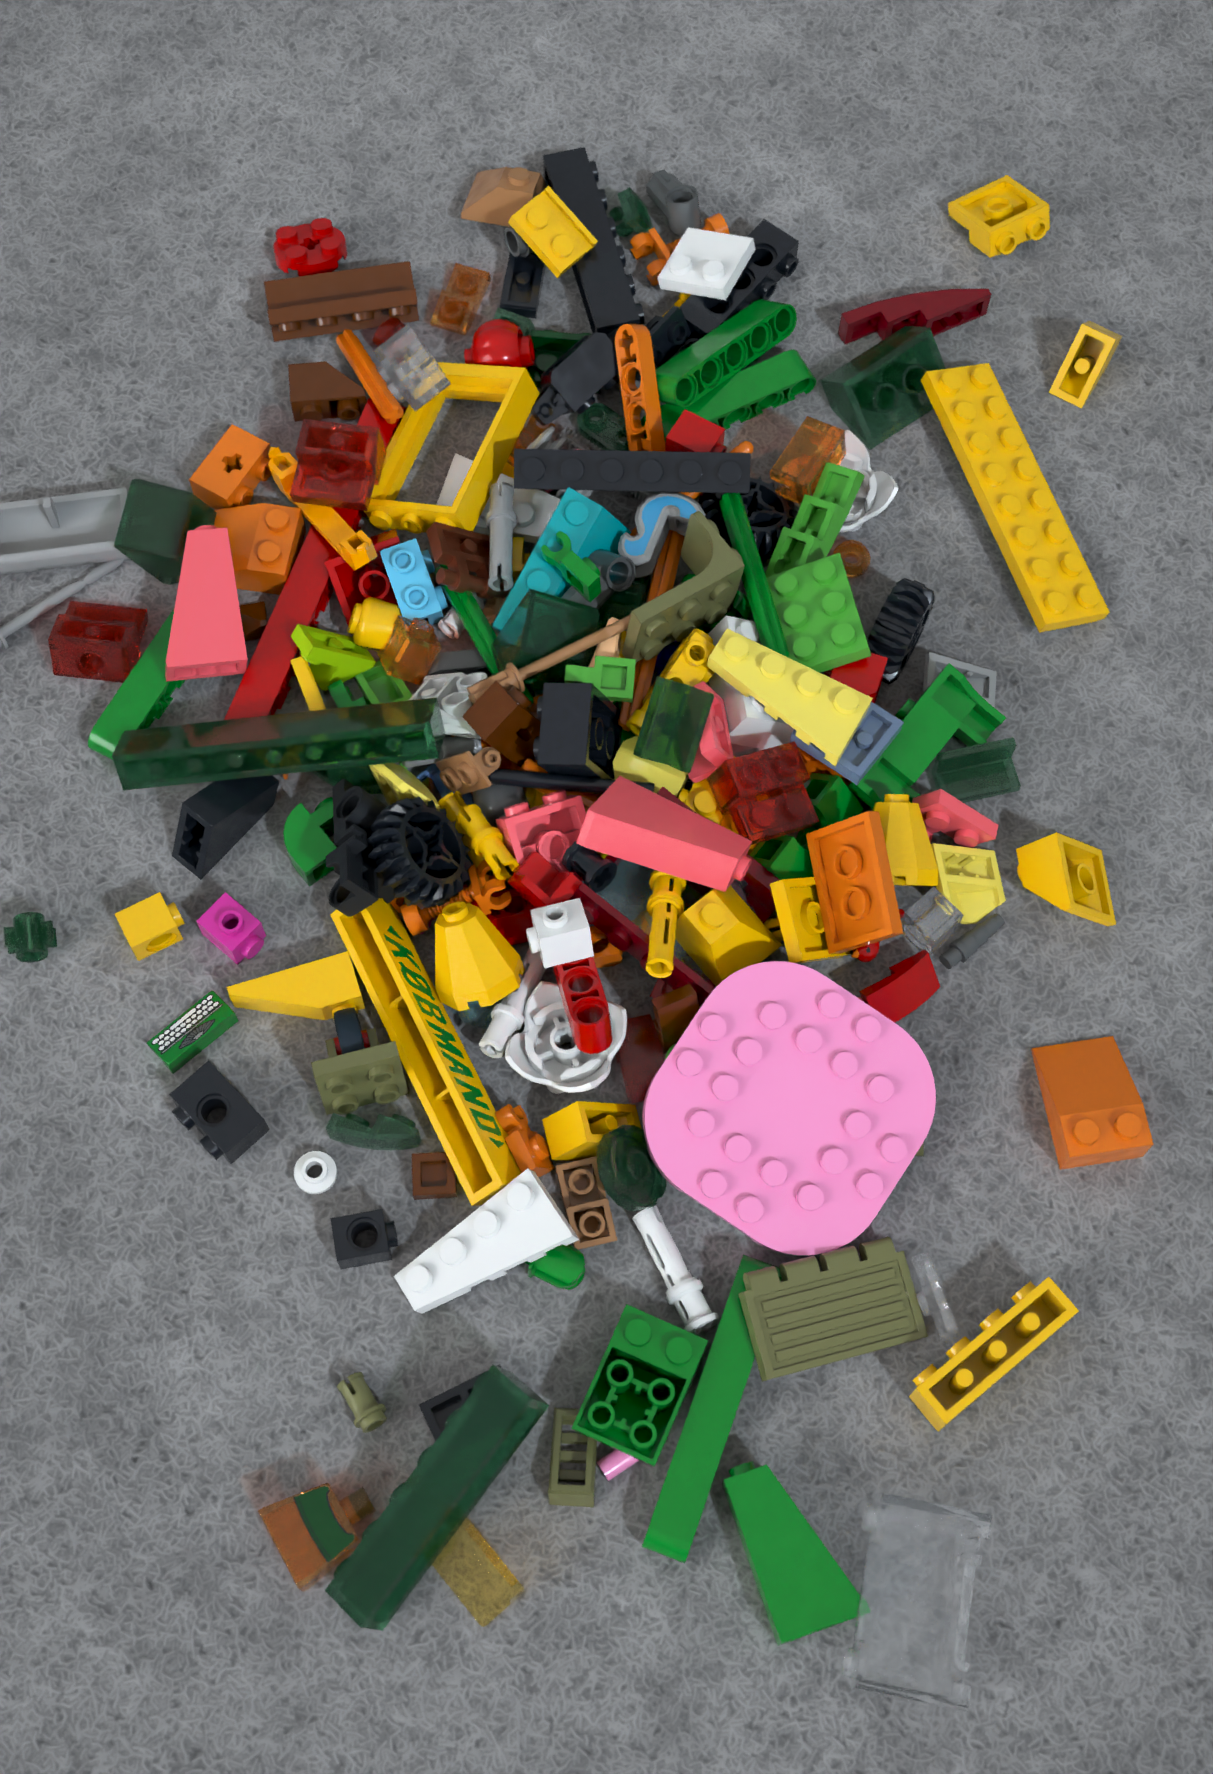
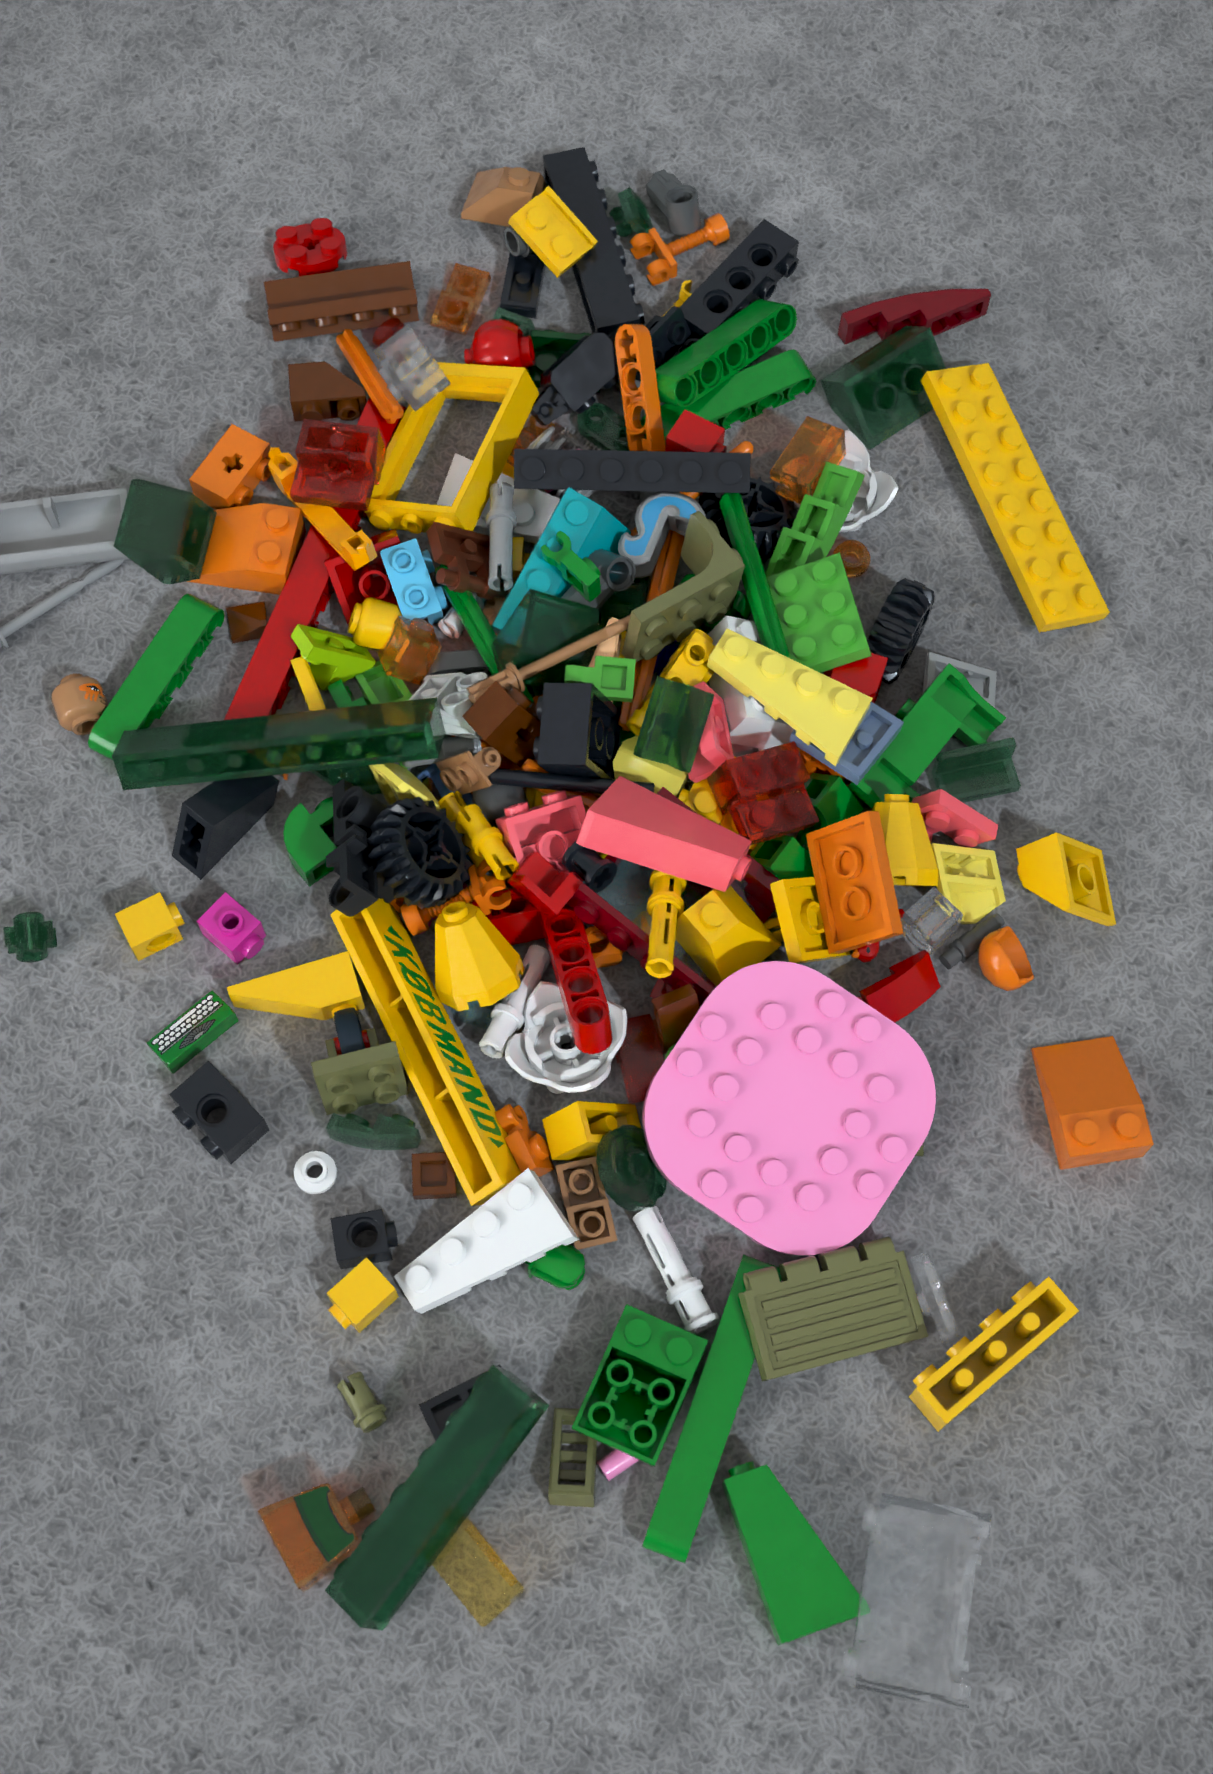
(78, 703): none -> medium nougat head
(97, 641): clear red brick -> none
(207, 616): coral slope -> none
(361, 1296): none -> yellow brick
(560, 933): white brick -> none
(706, 263): white plate -> none
(1001, 216): yellow plate -> none
(1004, 960): none -> orange hair
(1085, 363): yellow slope -> none

